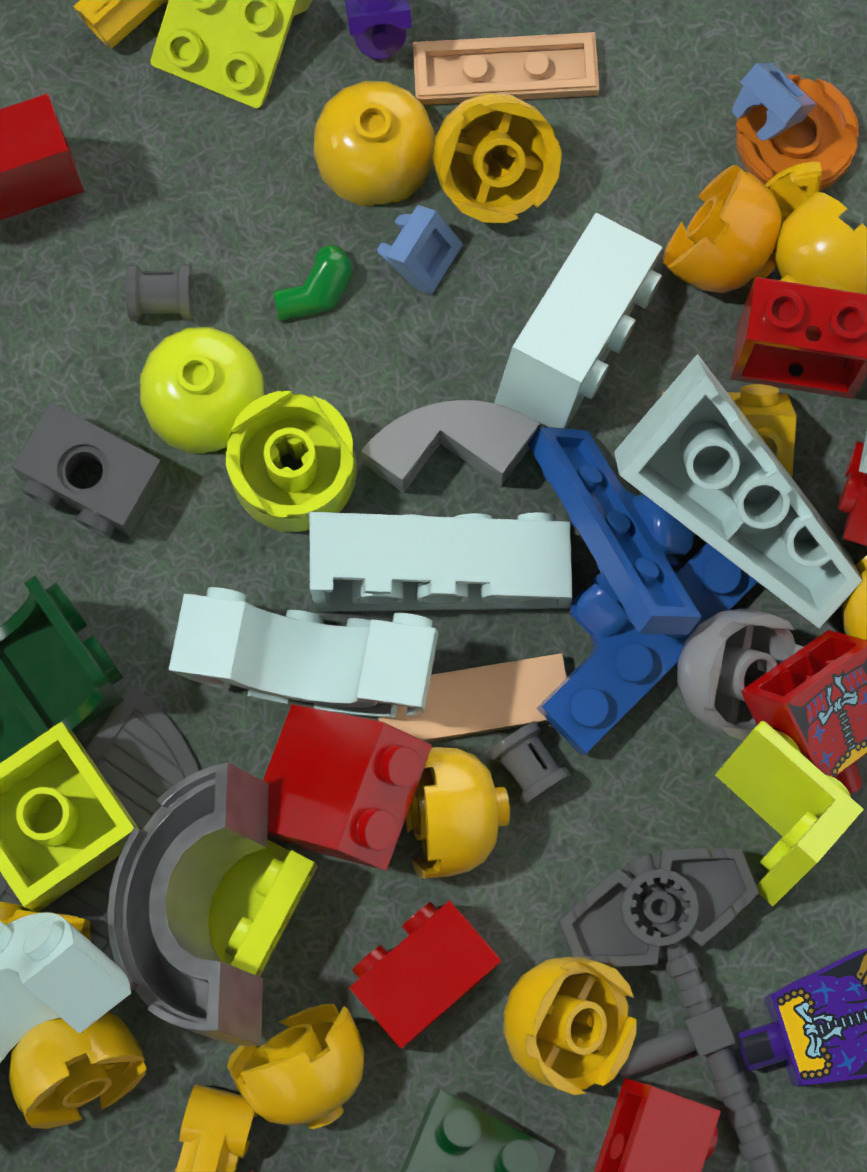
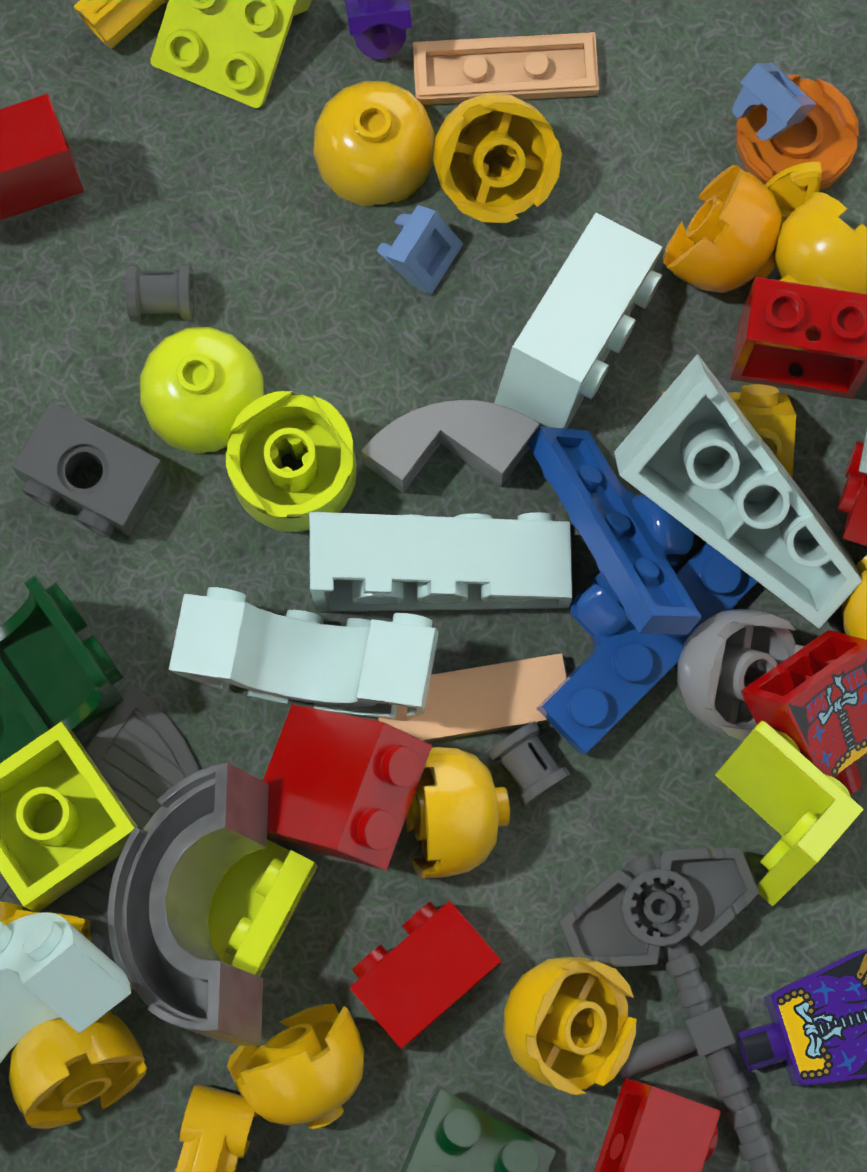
(322, 287): green arm -> none

